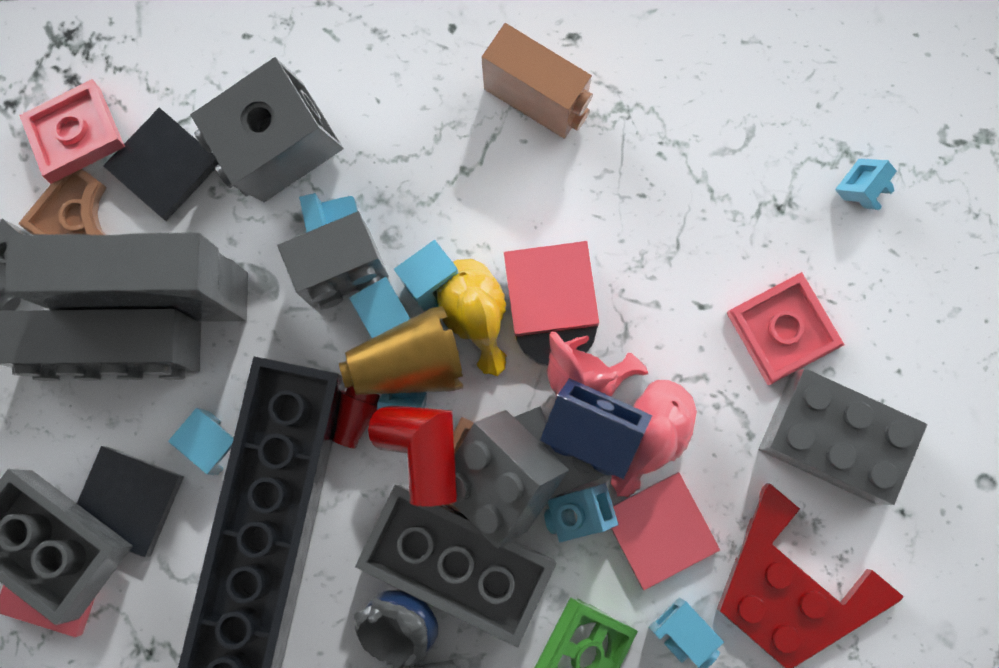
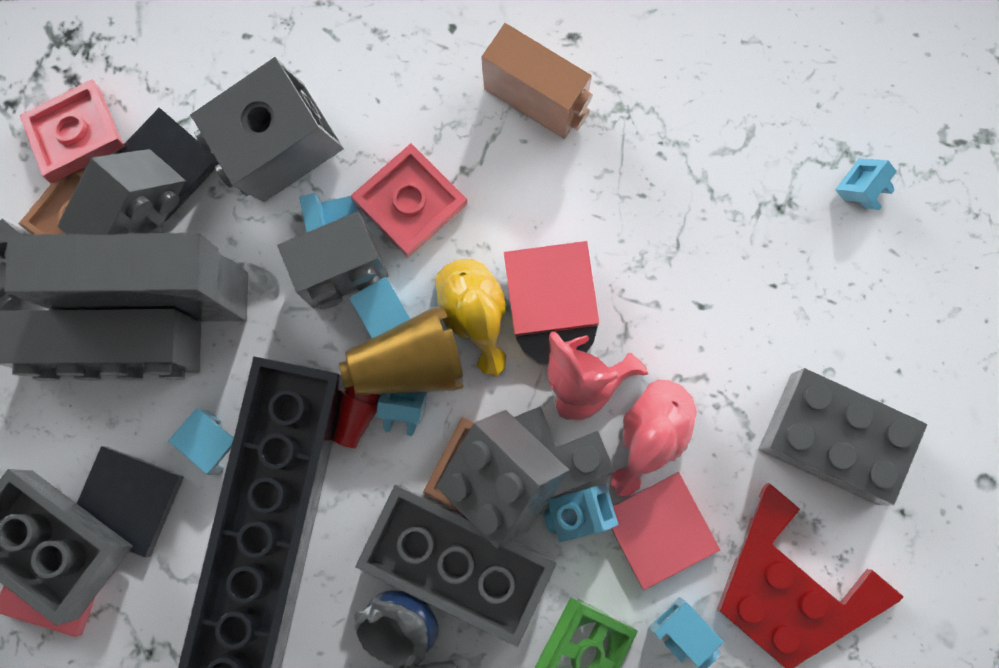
(122, 195): none -> dark grey brick
(409, 200): none -> coral tile
(426, 273): medium azure panel -> none
(429, 445): red brick -> none
(595, 428): dark blue brick -> none
(785, 328): coral tile -> none

